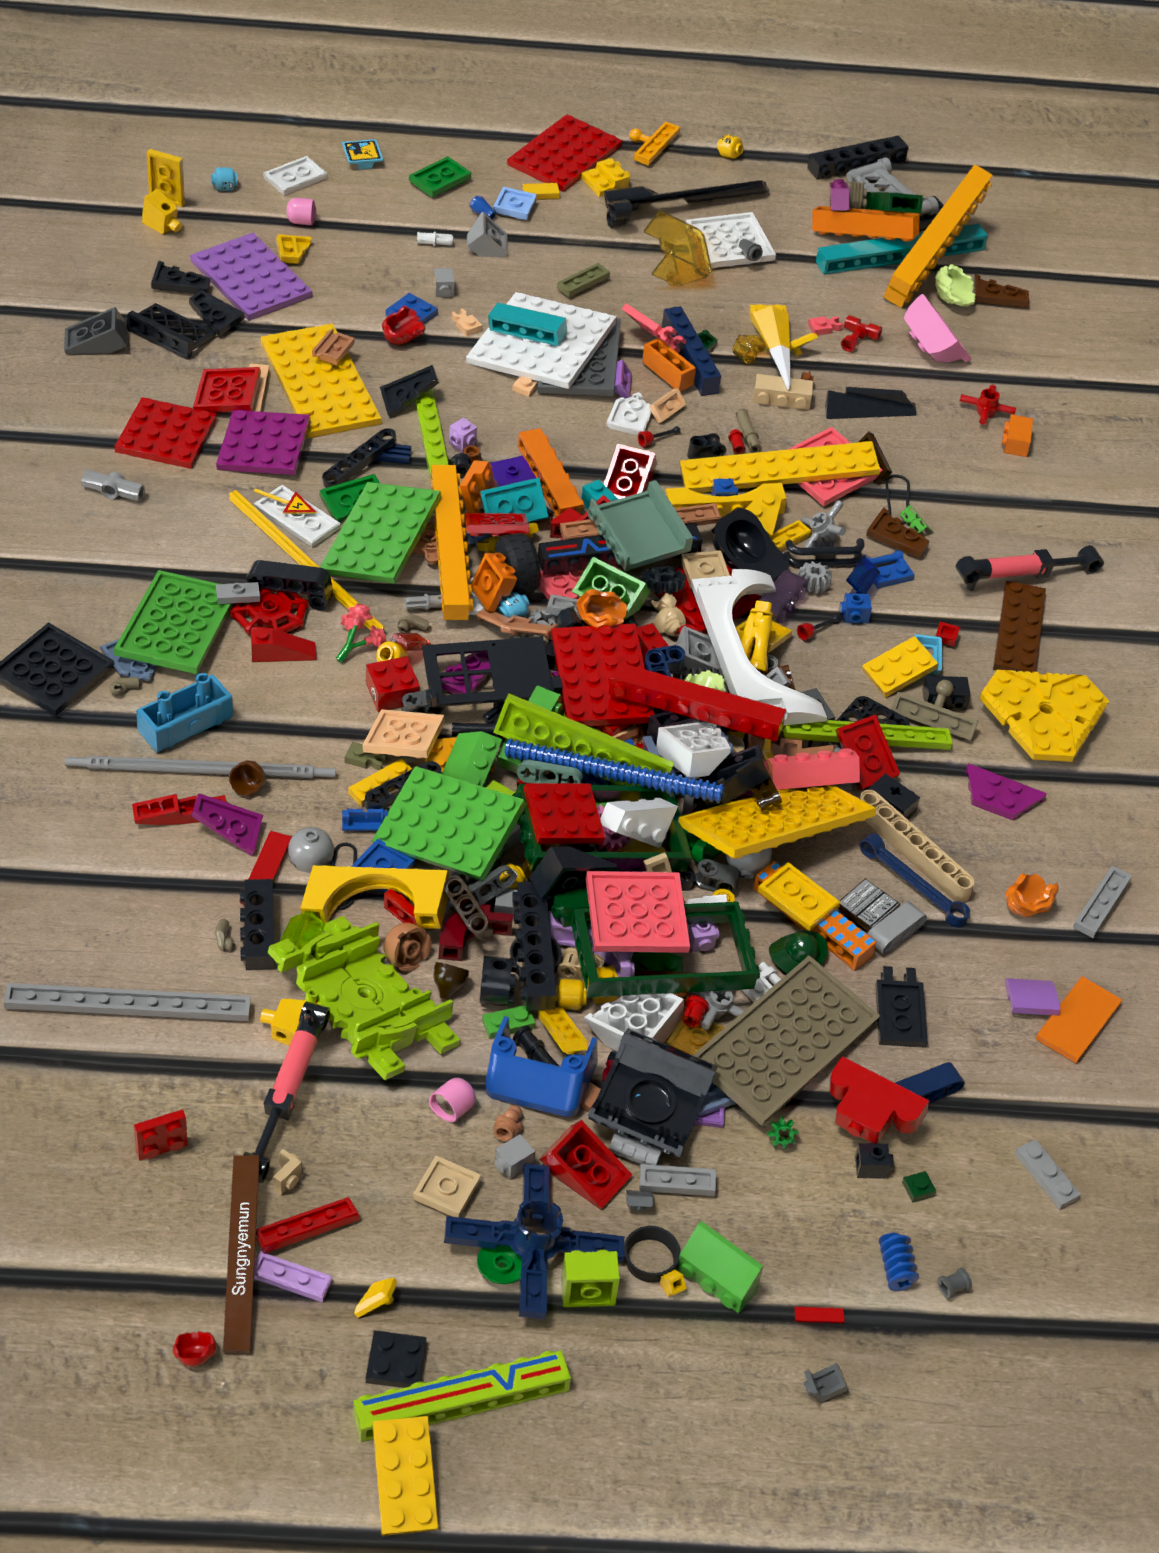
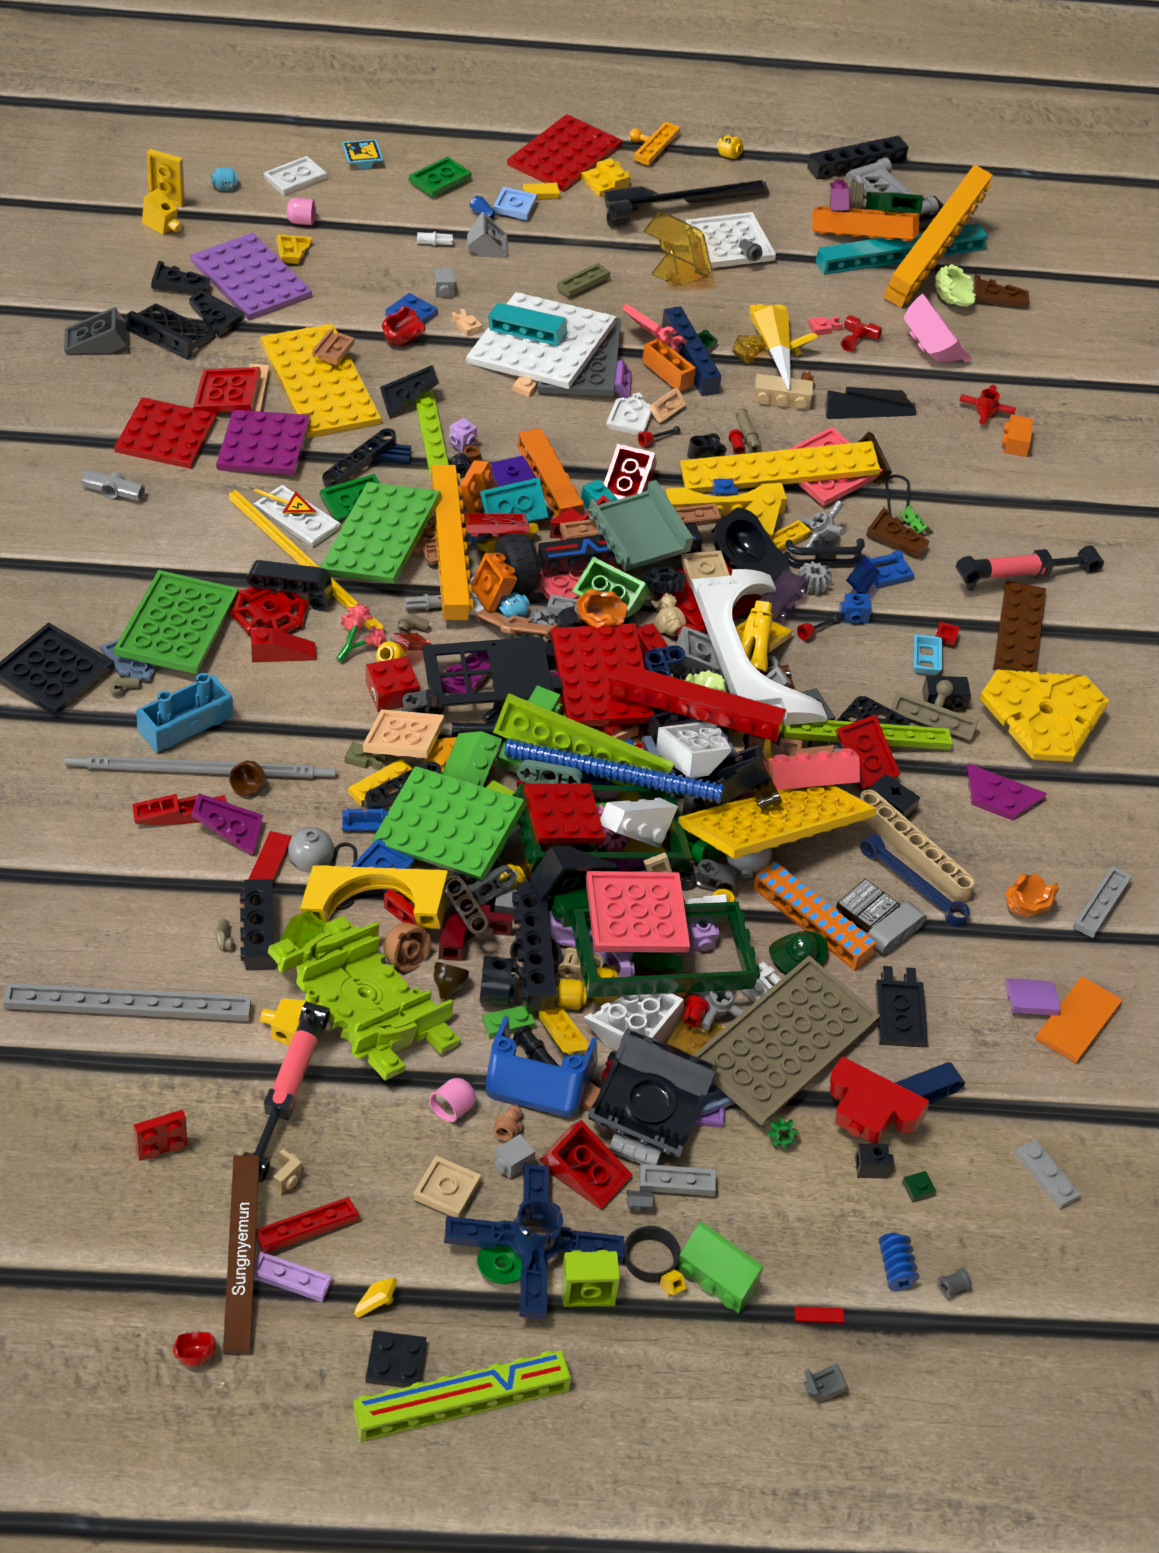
(237, 593): light grey plate -> none
(405, 1476): yellow plate -> none
(798, 896): yellow tile -> none
(900, 666): yellow plate -> none

